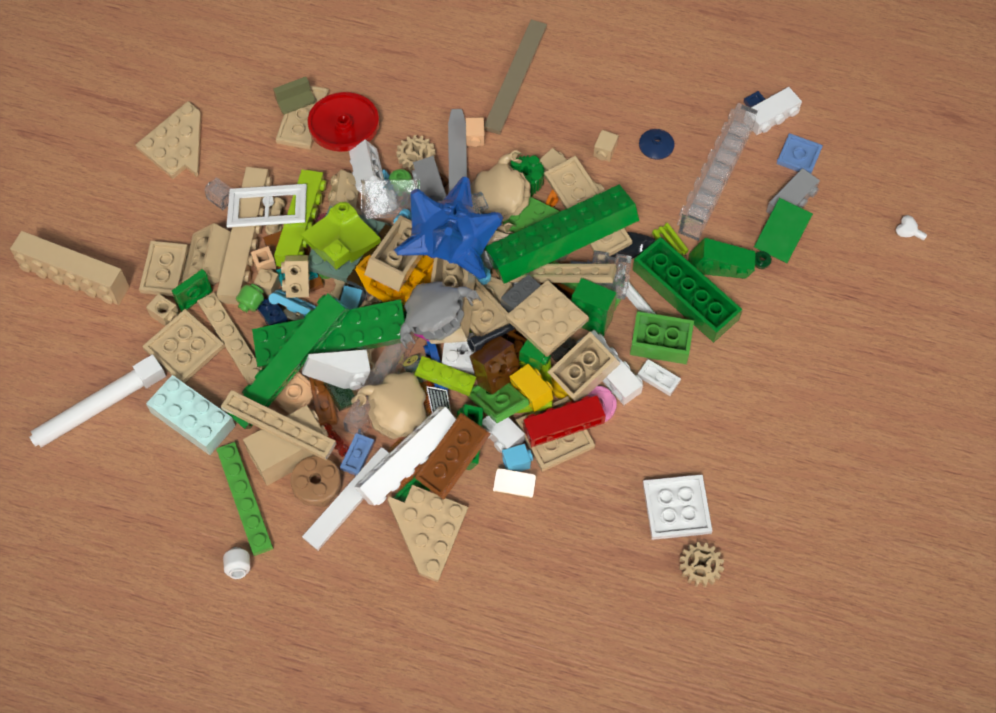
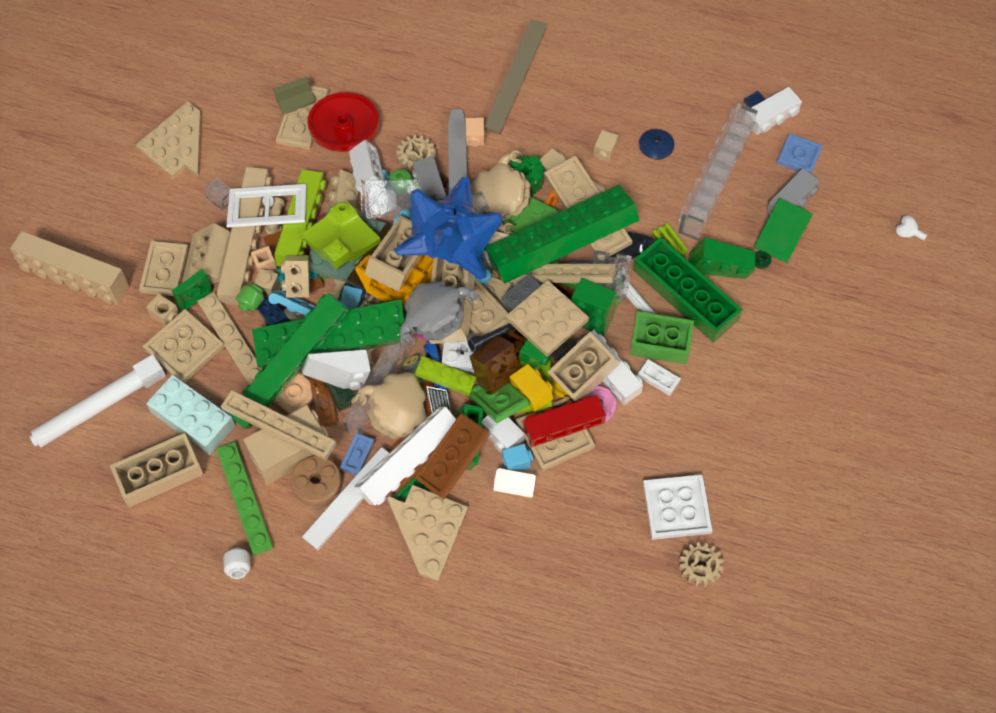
(156, 470): none -> tan brick
(342, 448): clear red axle -> none

